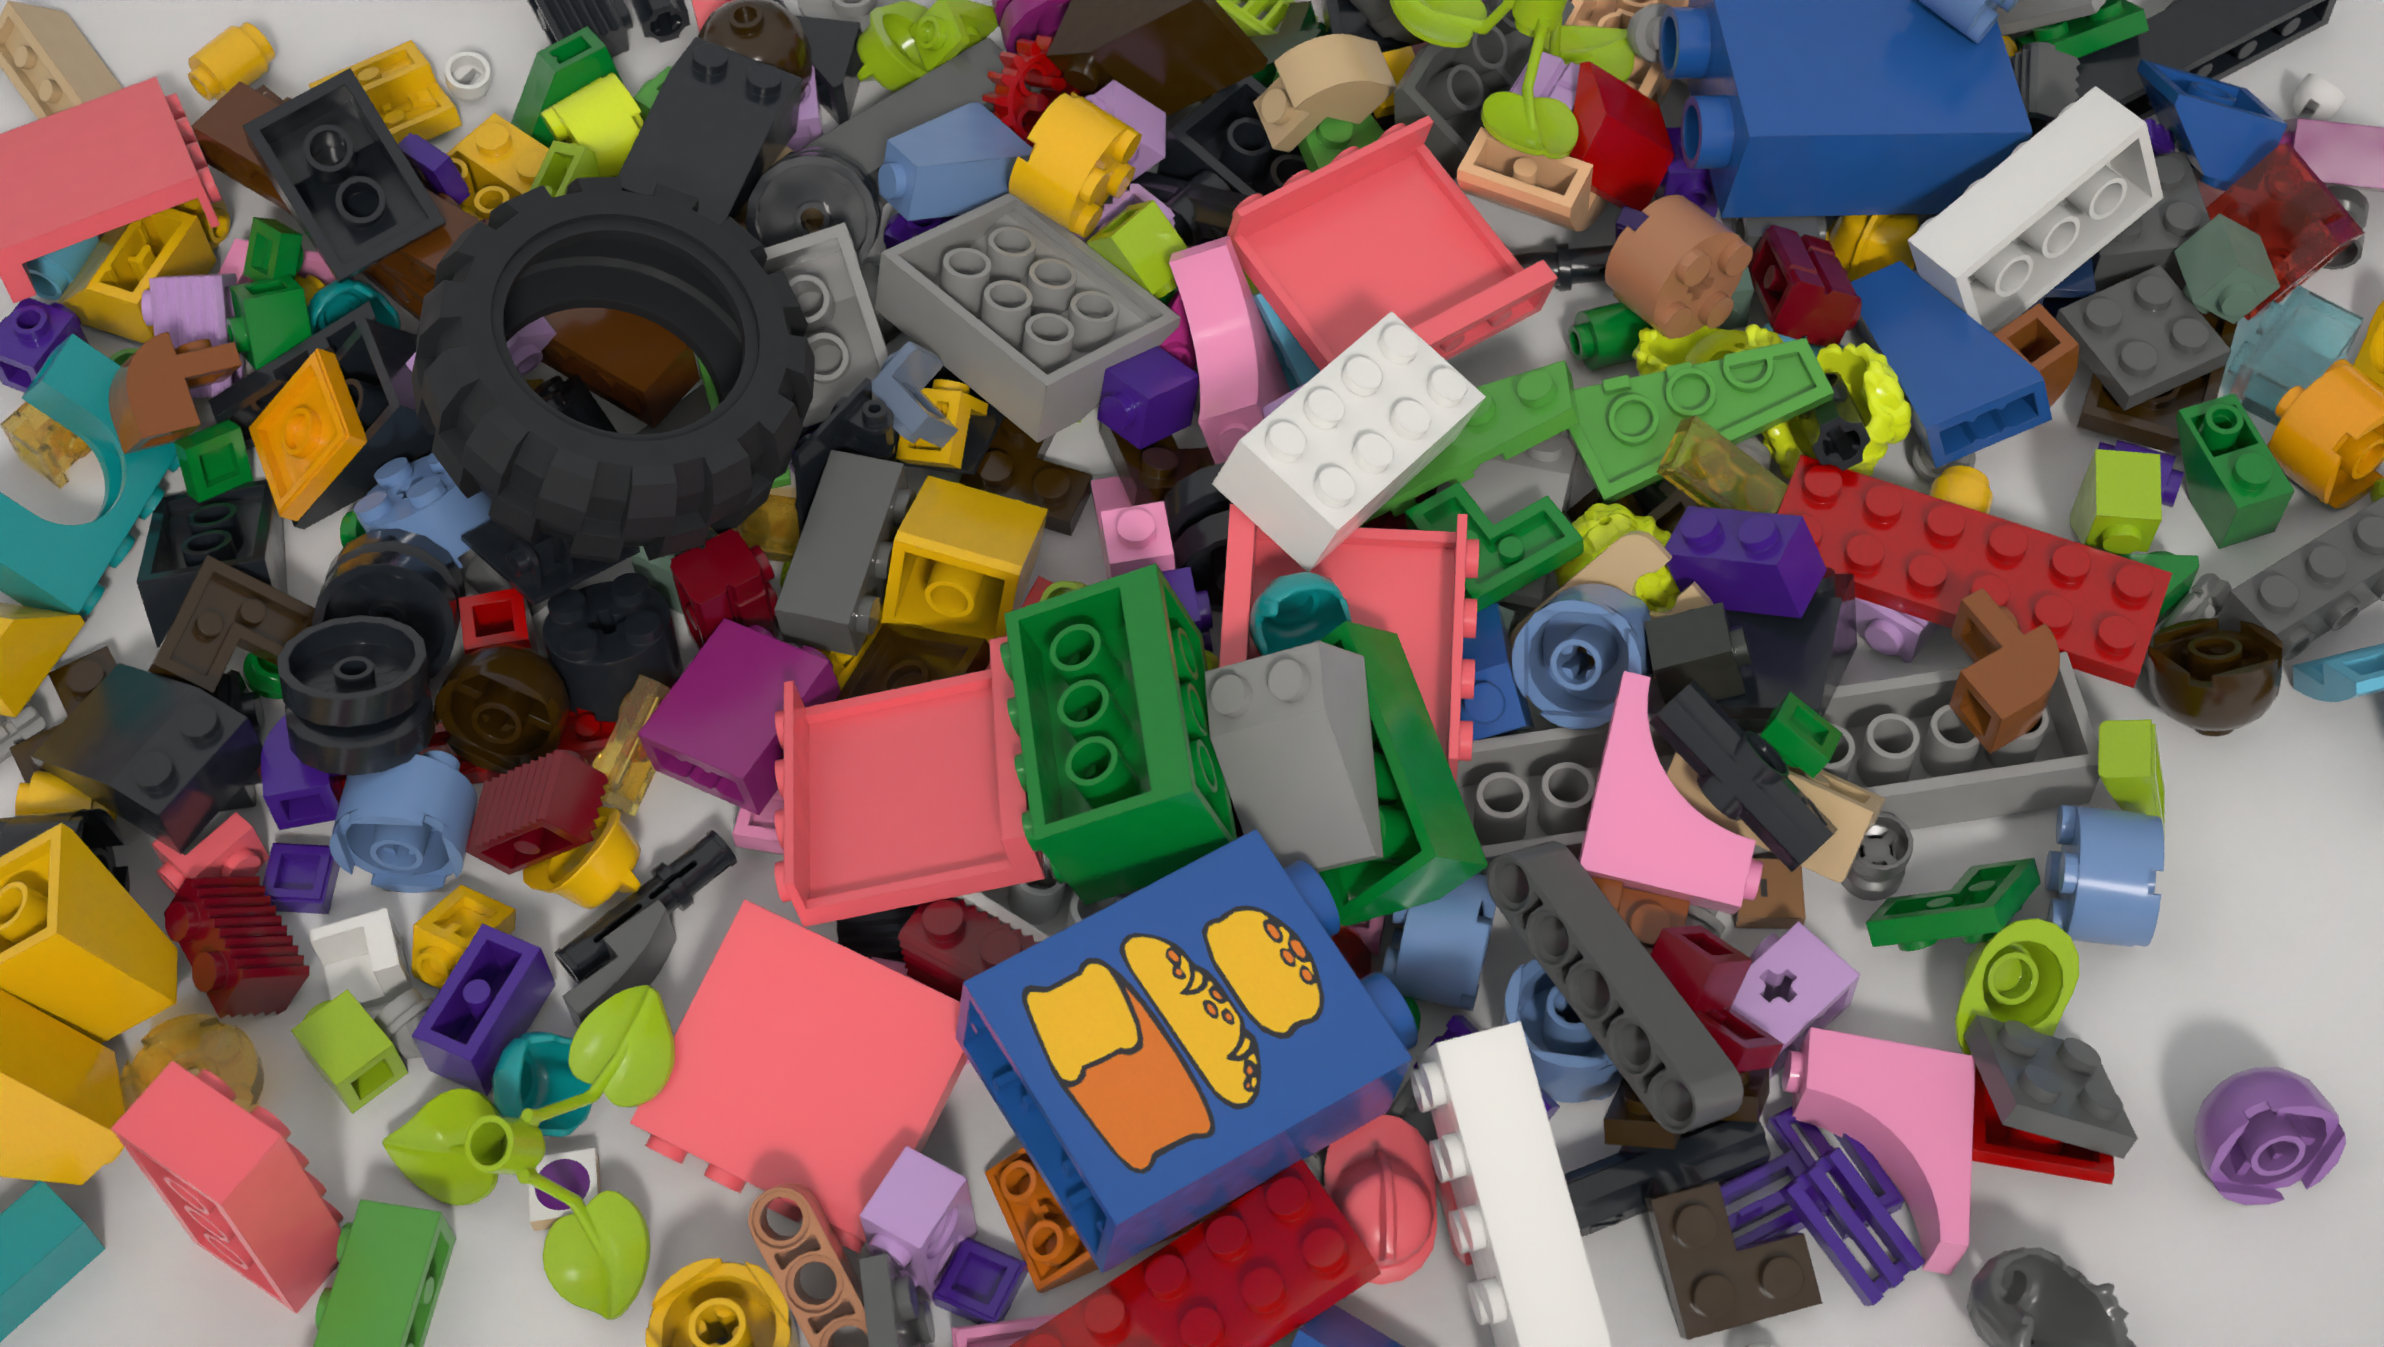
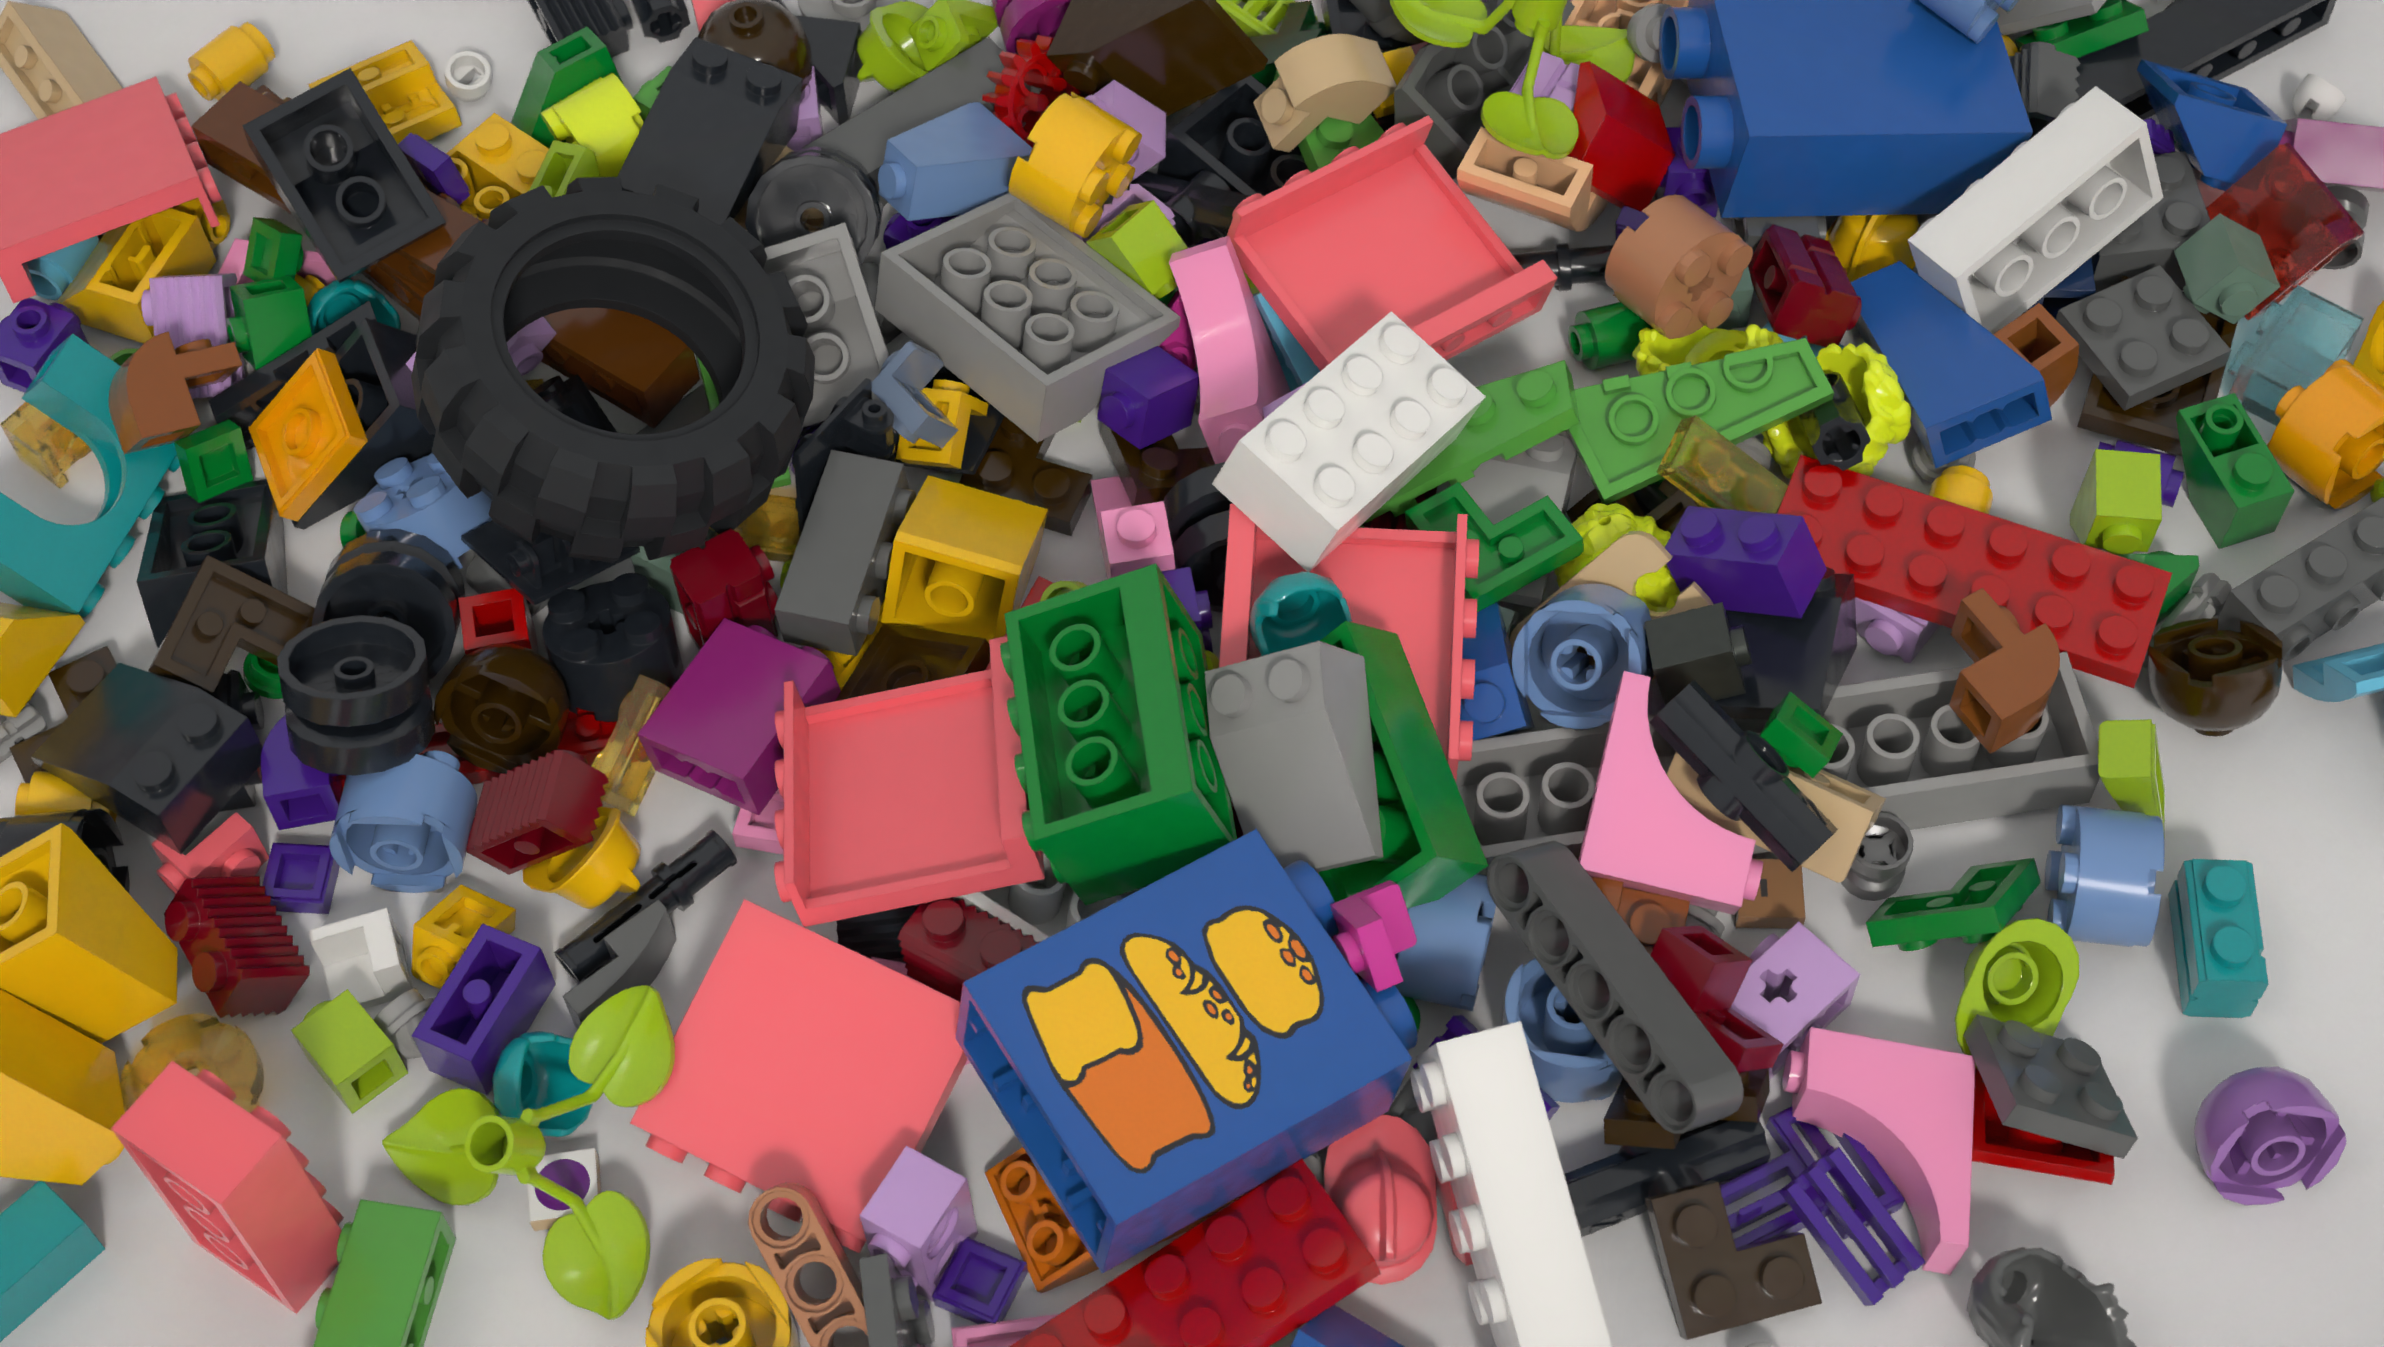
(1372, 931): none -> dark pink bracket
(2217, 938): none -> teal brick

